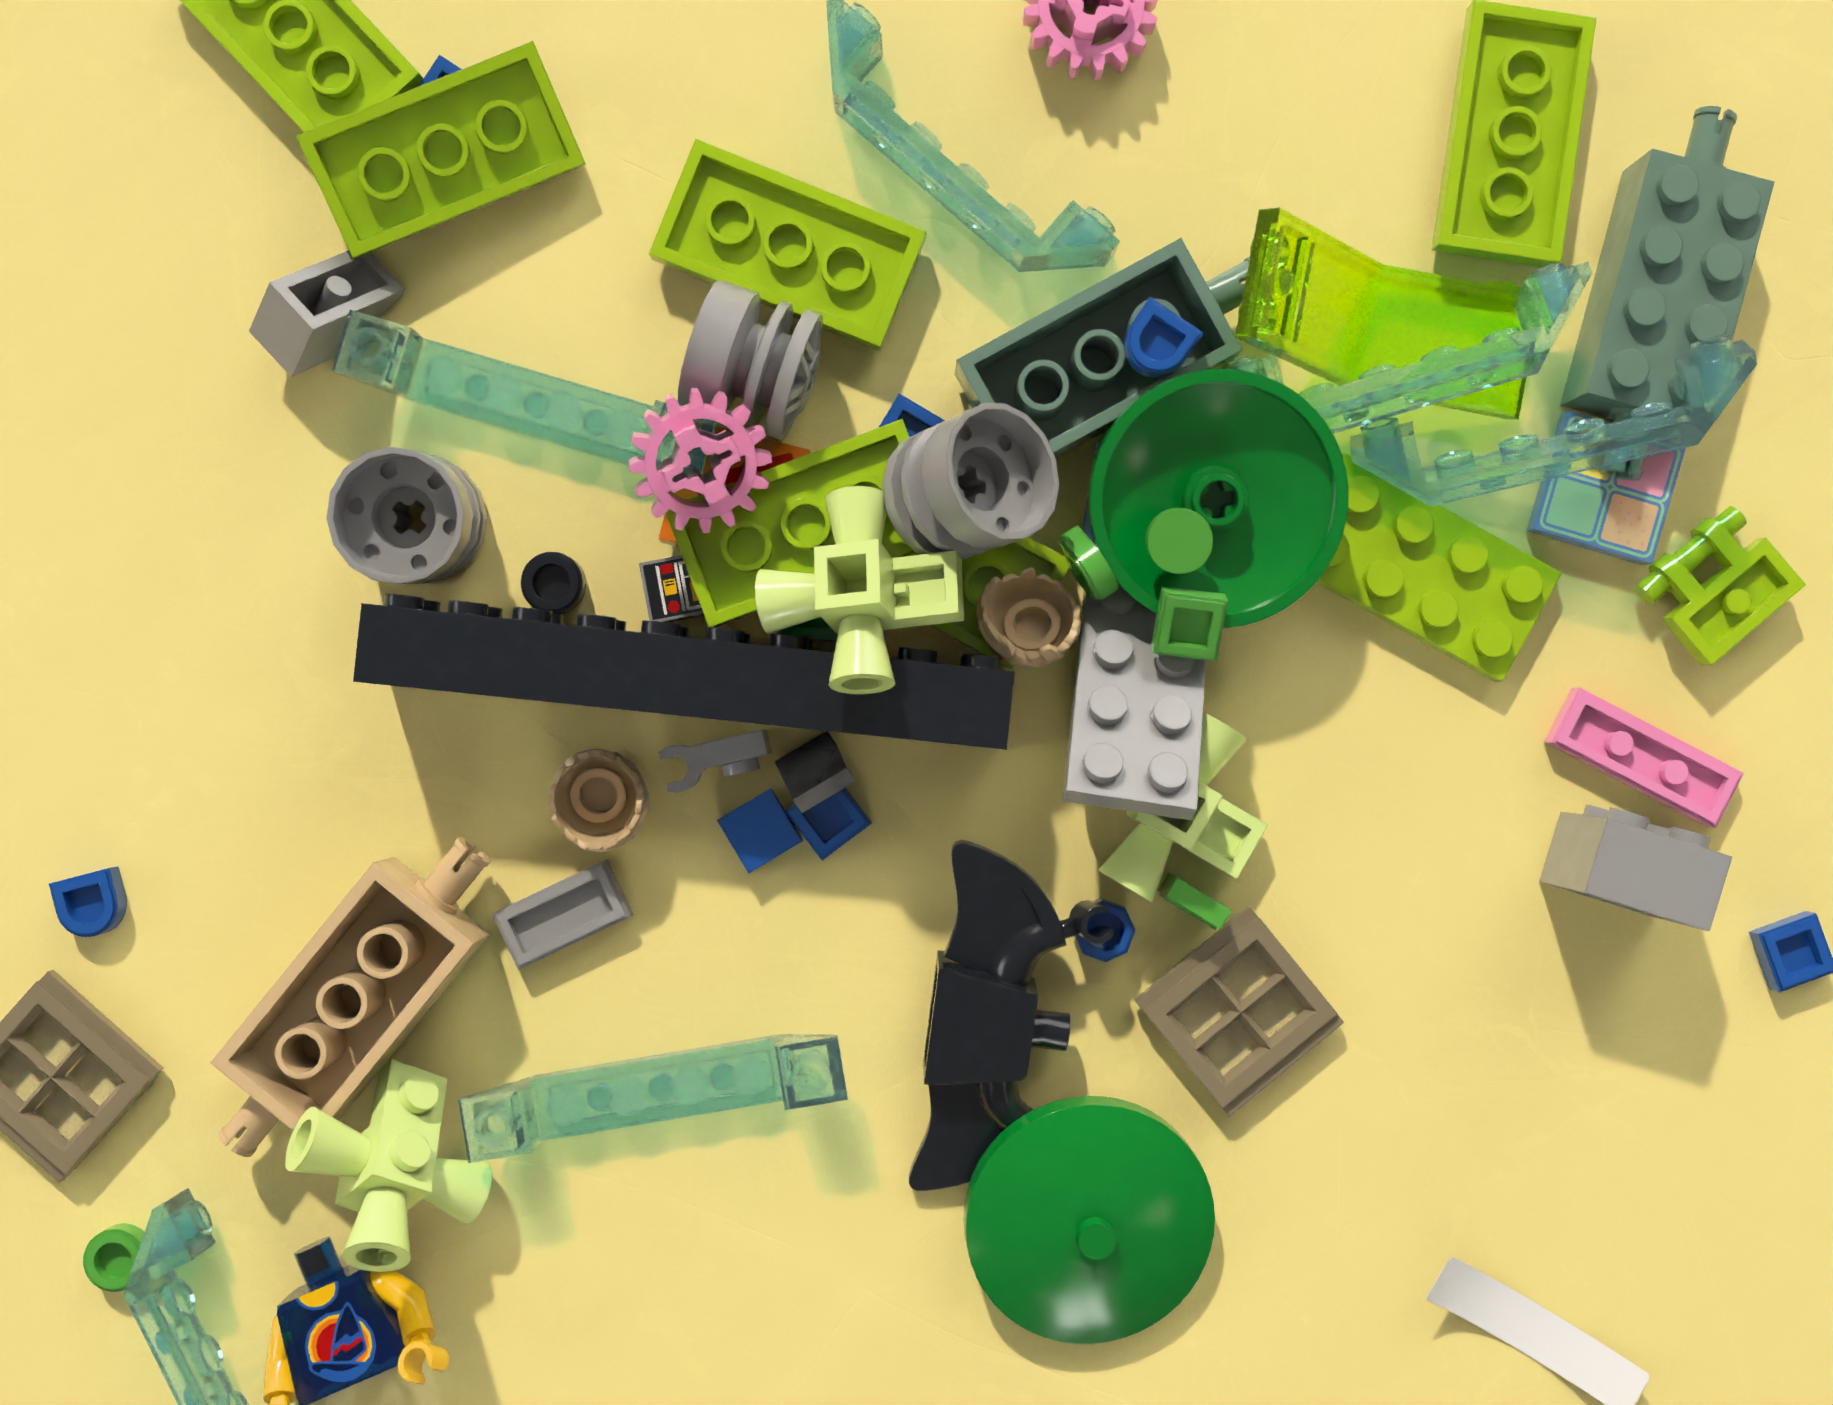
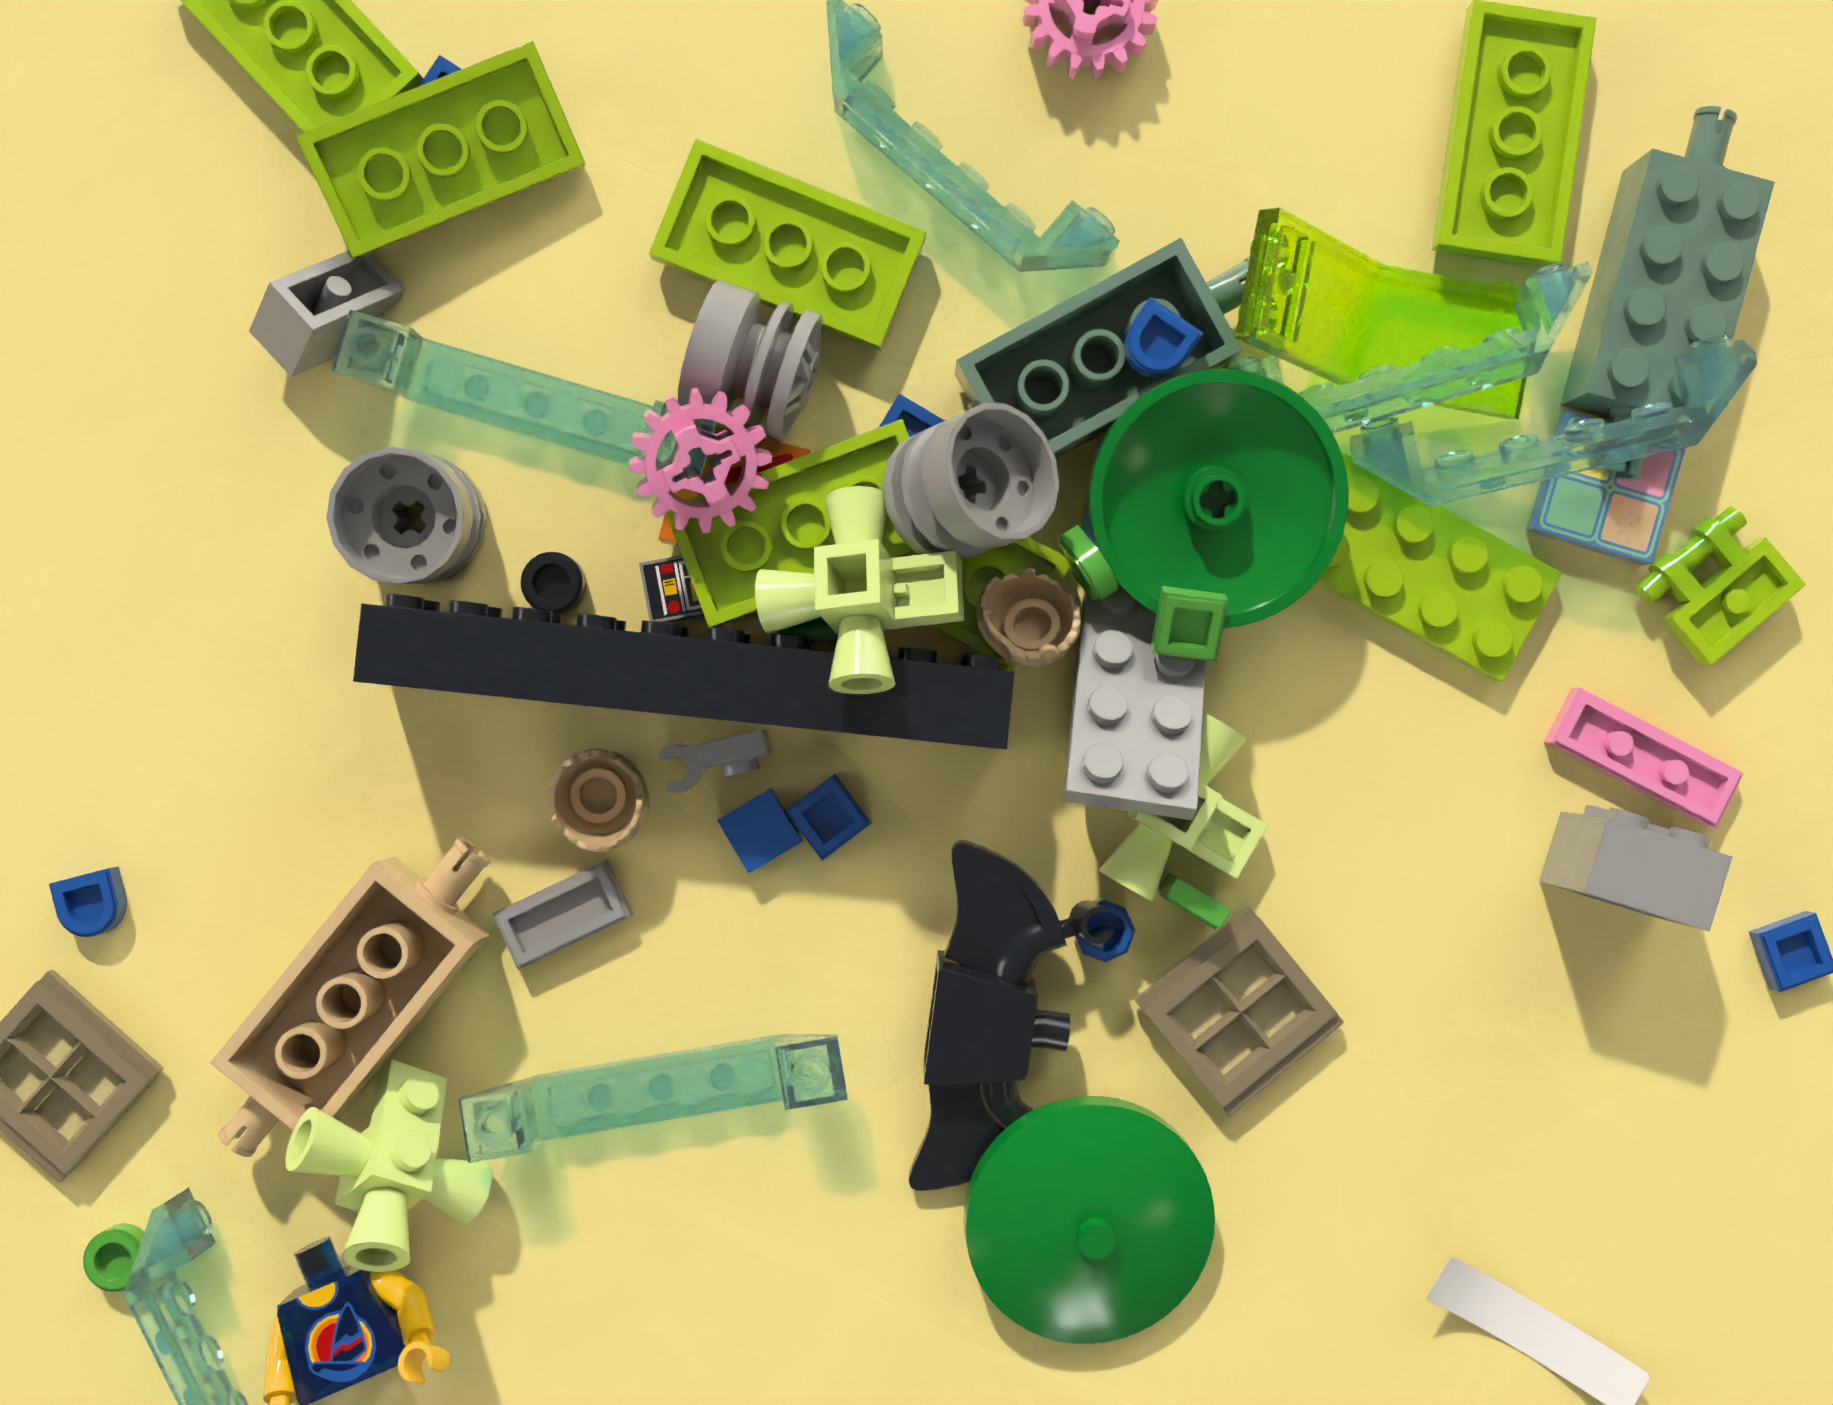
(814, 771): flat silver tile -> none
(1179, 540): bright green tile -> none

